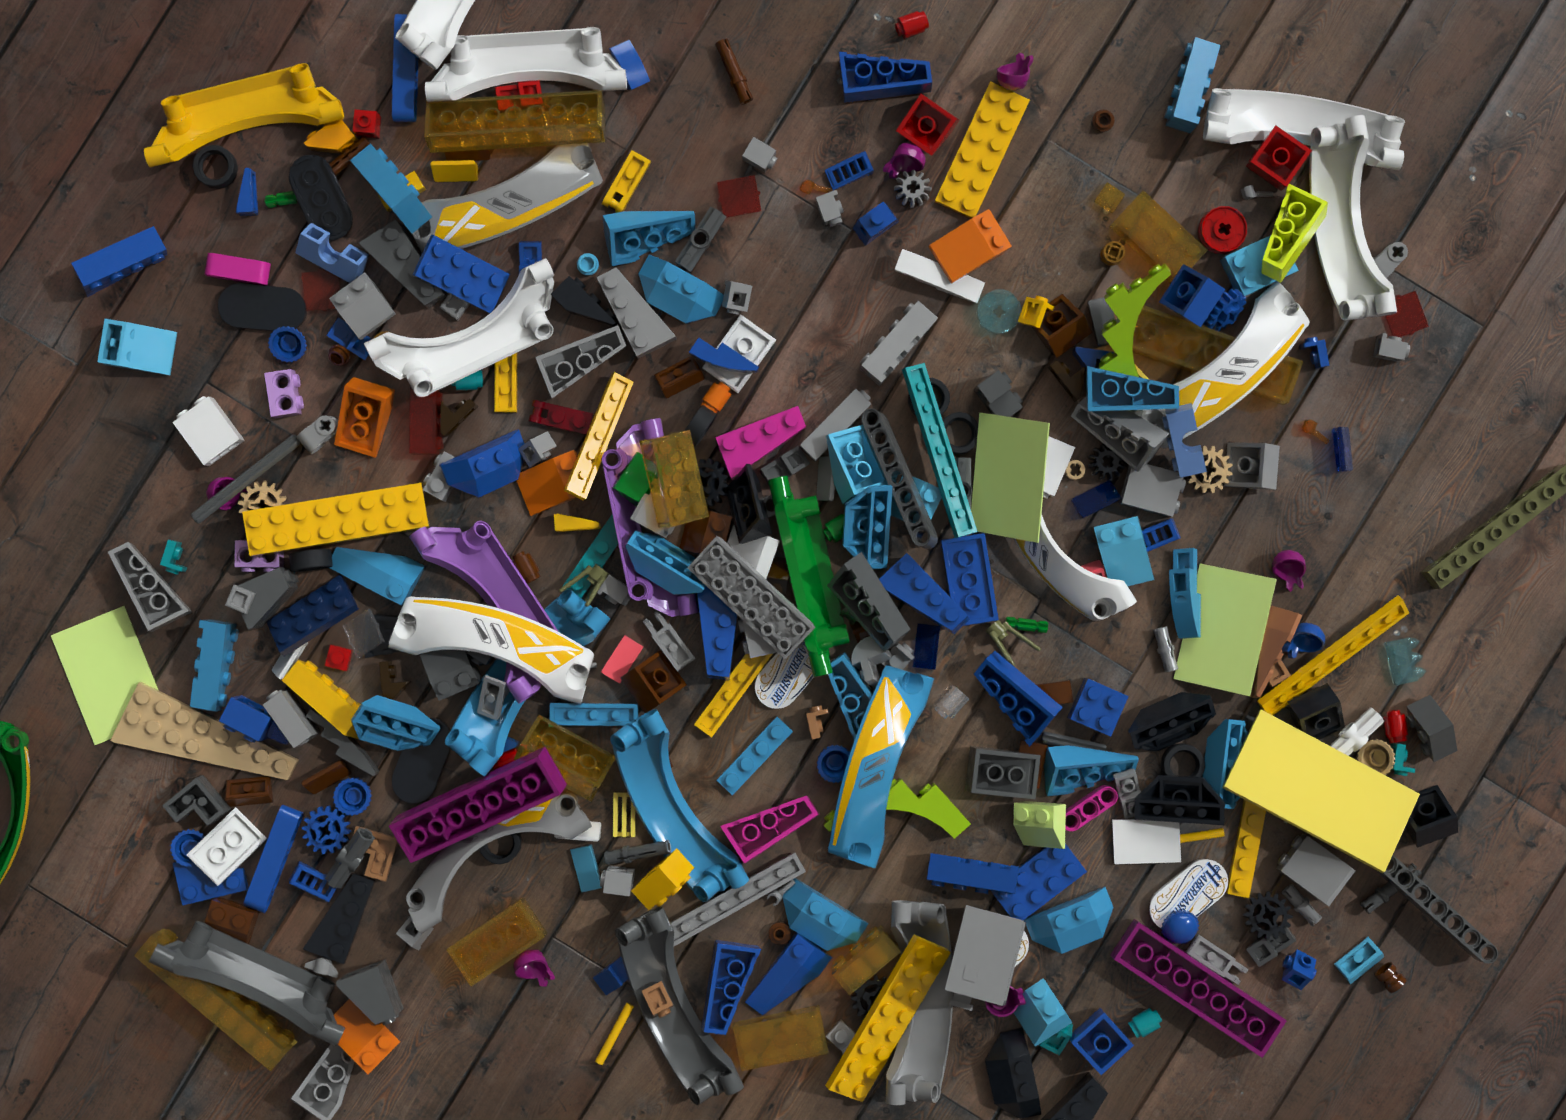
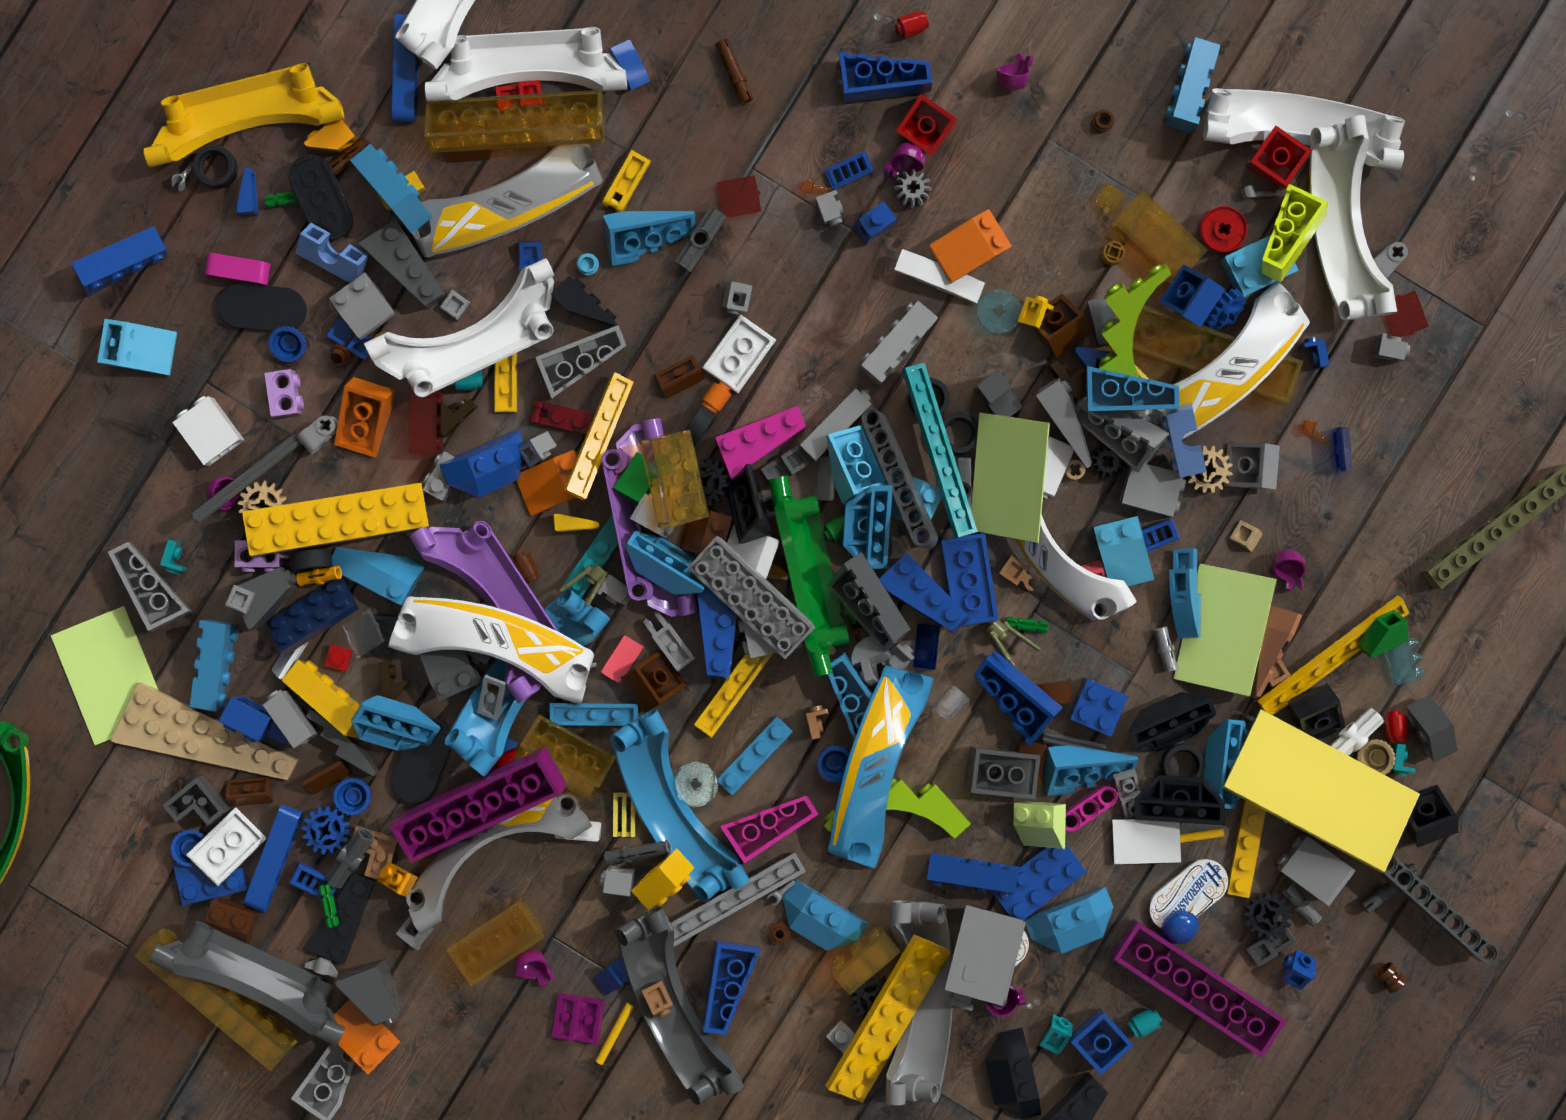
(180, 178): none -> light grey hand
(318, 288): clear red piece -> none
(328, 906): none -> green axle
(329, 573): none -> light orange pin
(366, 123): red brick -> none
(397, 879): none -> light orange slope
(454, 171): yellow slope -> none
(461, 274): blue plate -> none
(496, 859): black tyre -> none
(578, 1018): none -> magenta slope
(586, 867): medium azure slope -> none
(638, 320): light grey wedge -> none
(678, 291): dark azure wedge -> none
(685, 791): none -> clear light blue plate
(723, 357): blue slope -> none
(760, 155): light grey brick -> none
(780, 1038): clear yellow brick -> none
(784, 678): white tile -> none
(793, 969): blue wedge -> none
(982, 150): yellow plate -> none
(1016, 571): none -> medium nougat plate
(1042, 1013): medium azure slope -> none
(1059, 404): none -> light grey wedge
(1095, 499): clear blue slope -> none
(1214, 958): light grey hinge -> none
(1246, 535): none -> tan slope
(1306, 639): blue piece -> none
(1359, 960): medium azure slope -> none
(1384, 634): none -> green slope

